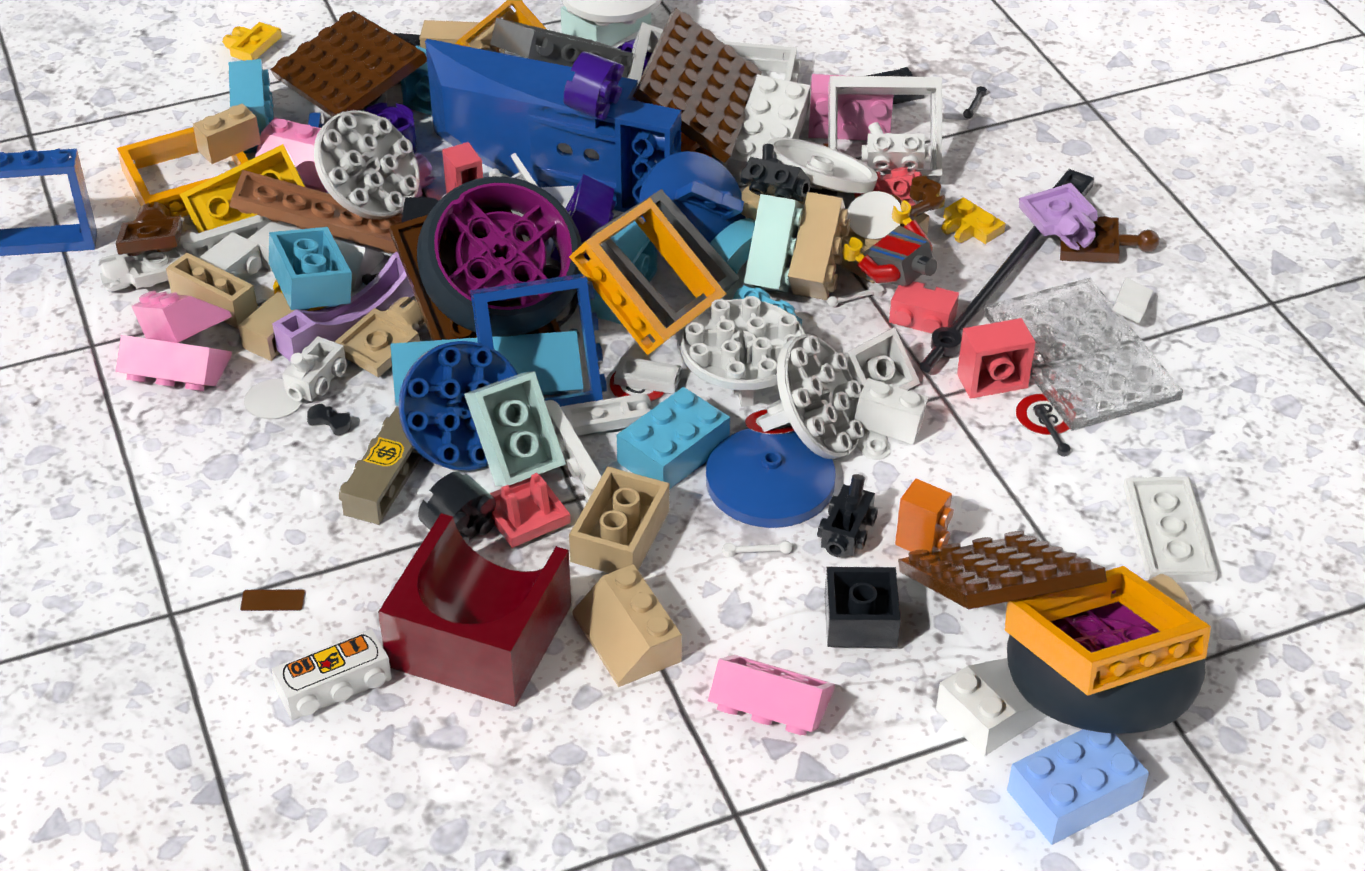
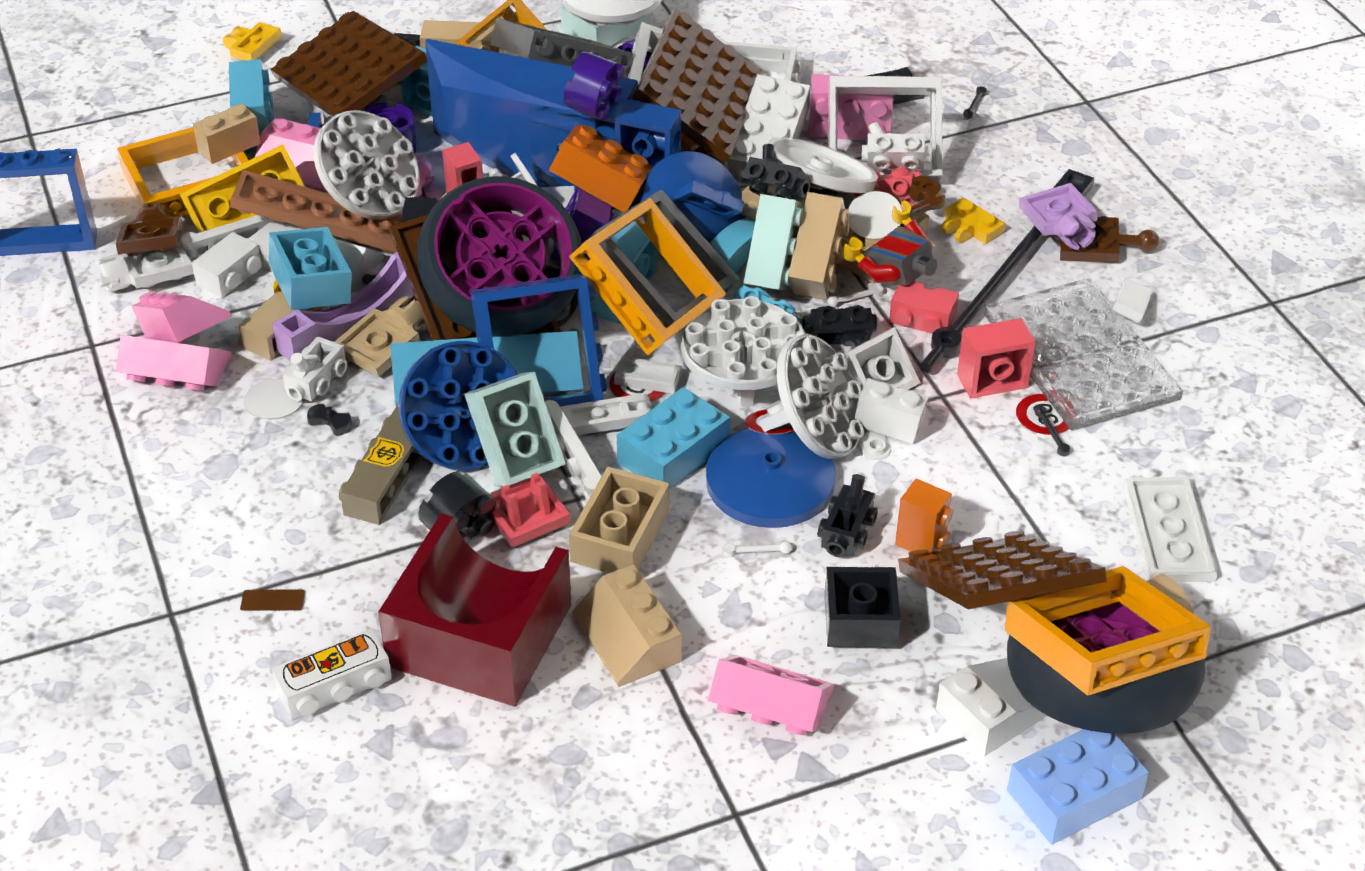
(213, 285): tan brick -> none
(601, 167): none -> orange brick
(841, 325): none -> black brick

